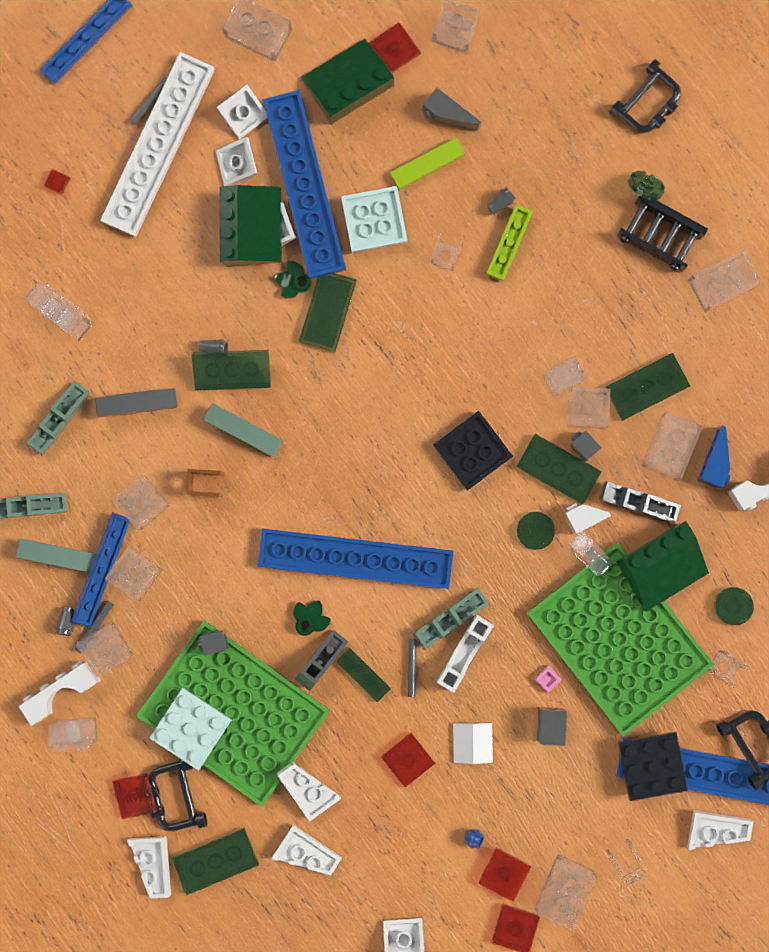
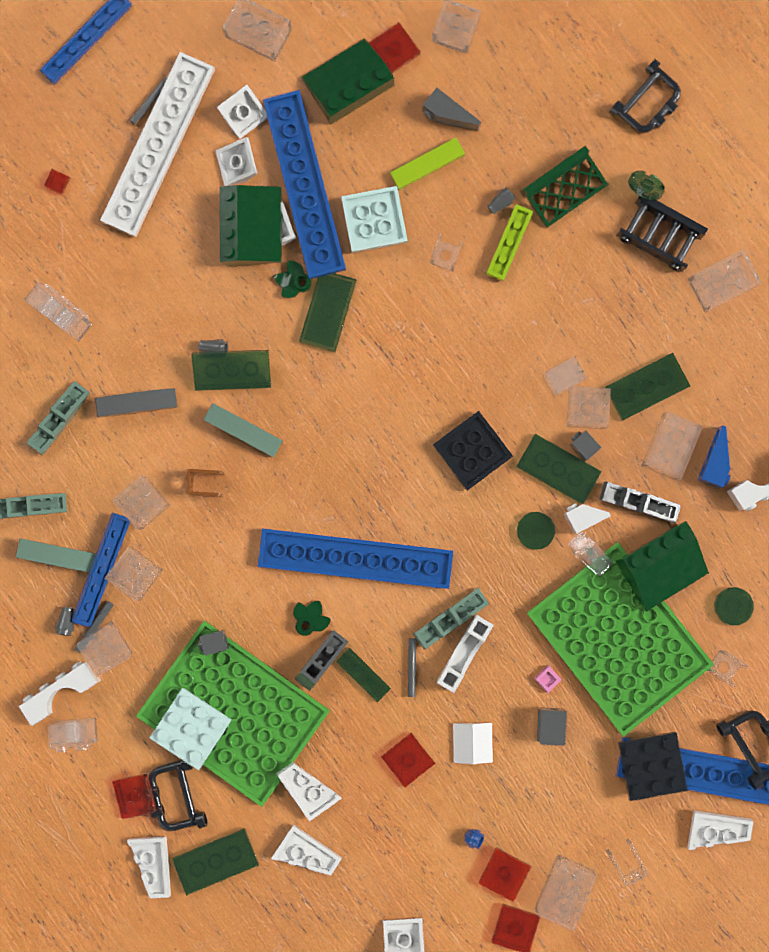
(552, 176): none -> dark green fence

